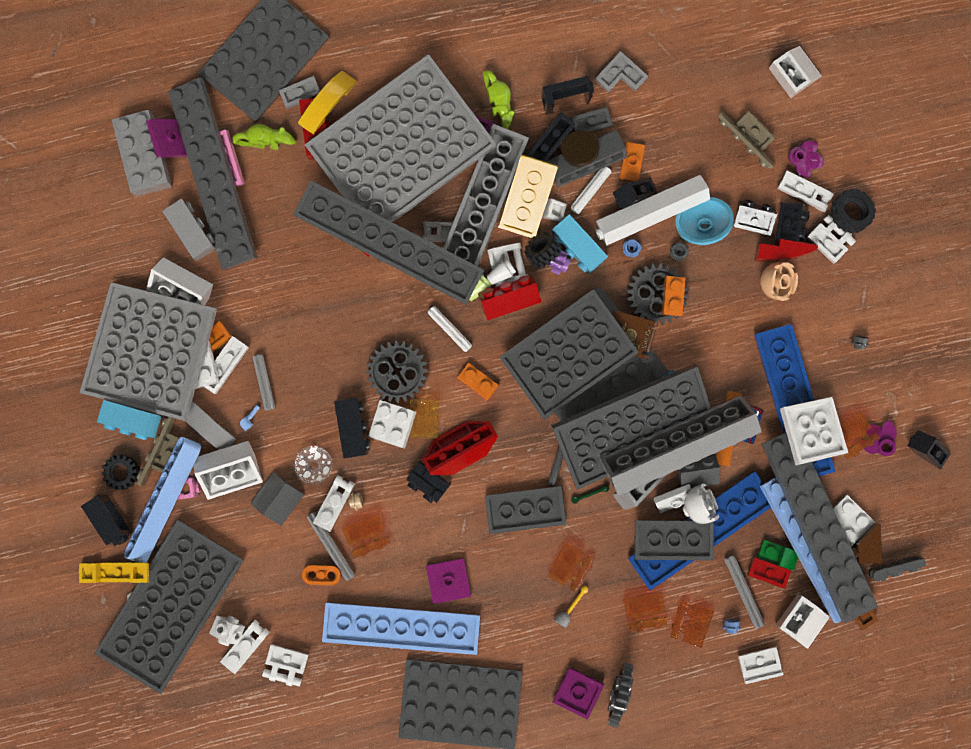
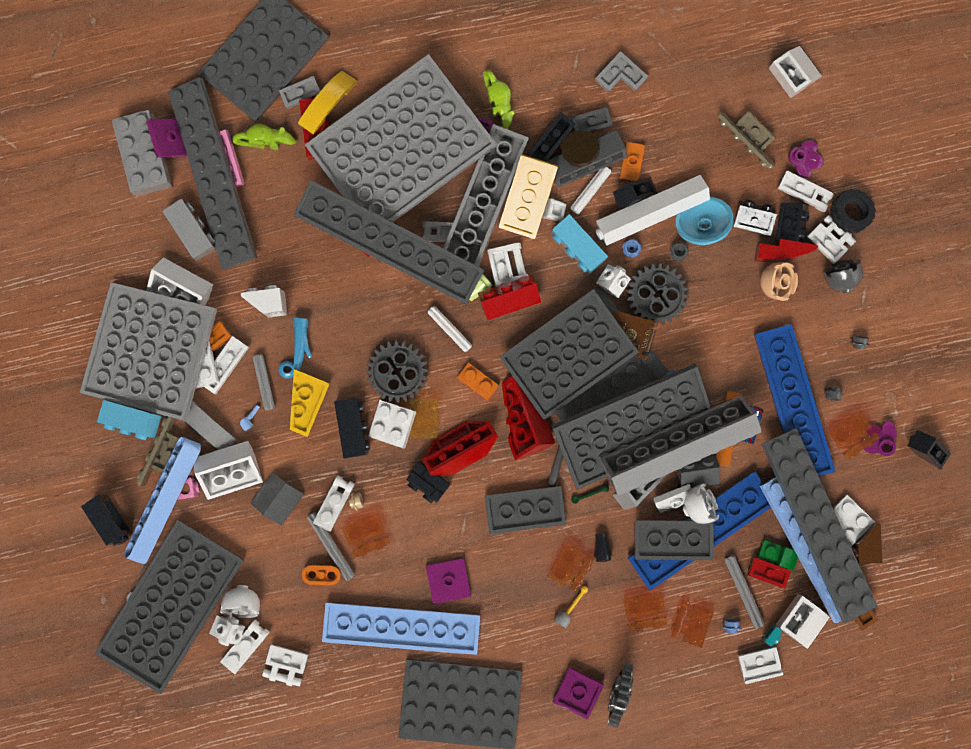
(109, 475): black tyre -> none
(114, 572): yellow slope -> none
(240, 602): none -> white cylinder
(268, 301): none -> white slope
(300, 345): none -> dark azure plant
(303, 467): clear dish -> none
(306, 400): none -> yellow wing
(501, 272): white cone -> none
(527, 428): none -> red wedge
(542, 250): black tyre -> none
(561, 263): medium lavender gear -> none
(564, 90): black panel -> none
(602, 549): none -> black cone
(613, 280): none -> white brick
(673, 296): orange plate -> none
(772, 636): none -> teal plate
(813, 430): white plate -> none
(833, 394): none -> dark grey plate
(844, 275): none -> dark grey cylinder
(896, 568): dark grey hinge -> none

